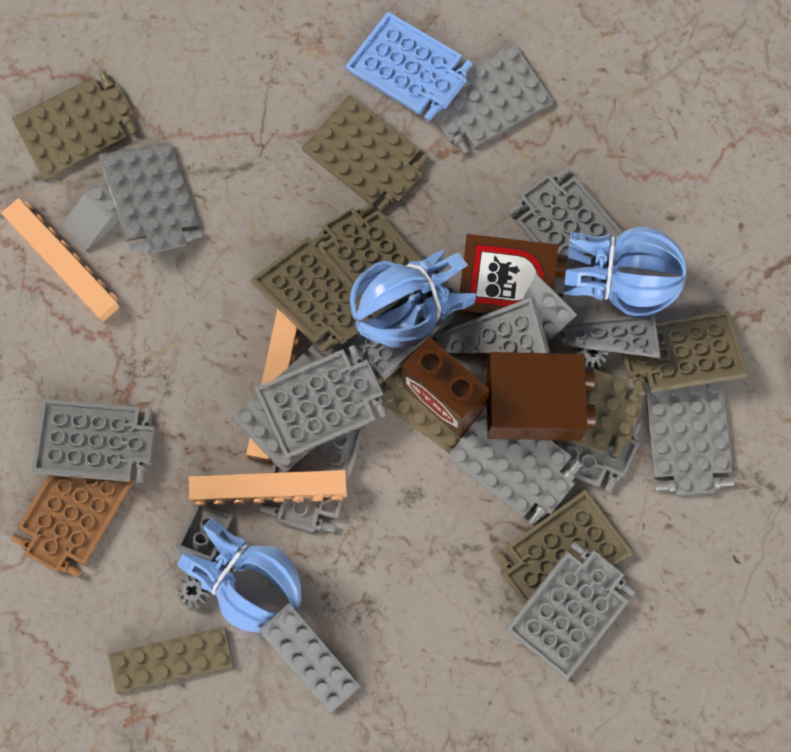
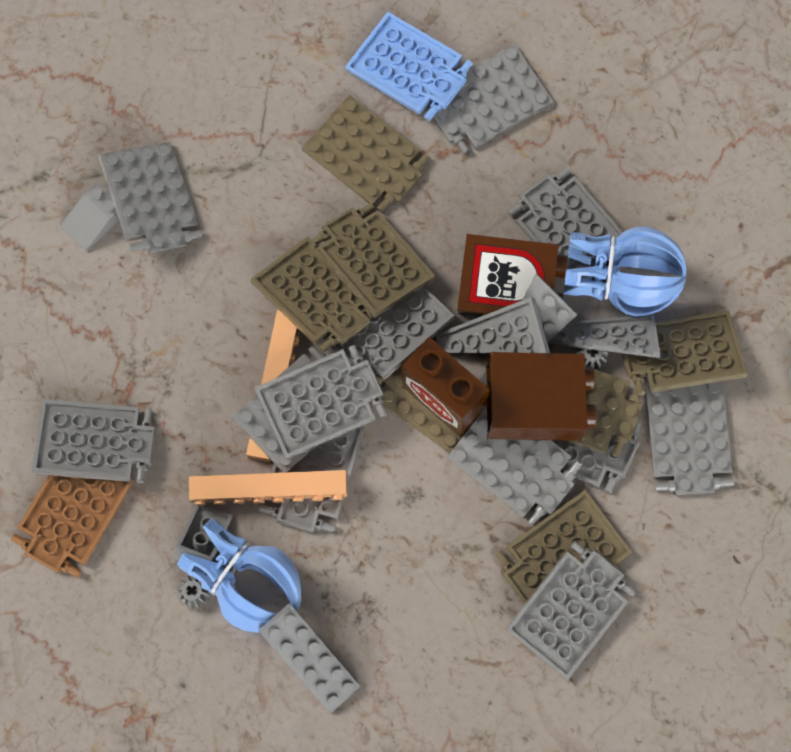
(61, 260): light nougat brick -> none
(75, 125): dark tan plate -> none
(170, 660): dark tan plate -> none
(389, 282): light blue piece -> none

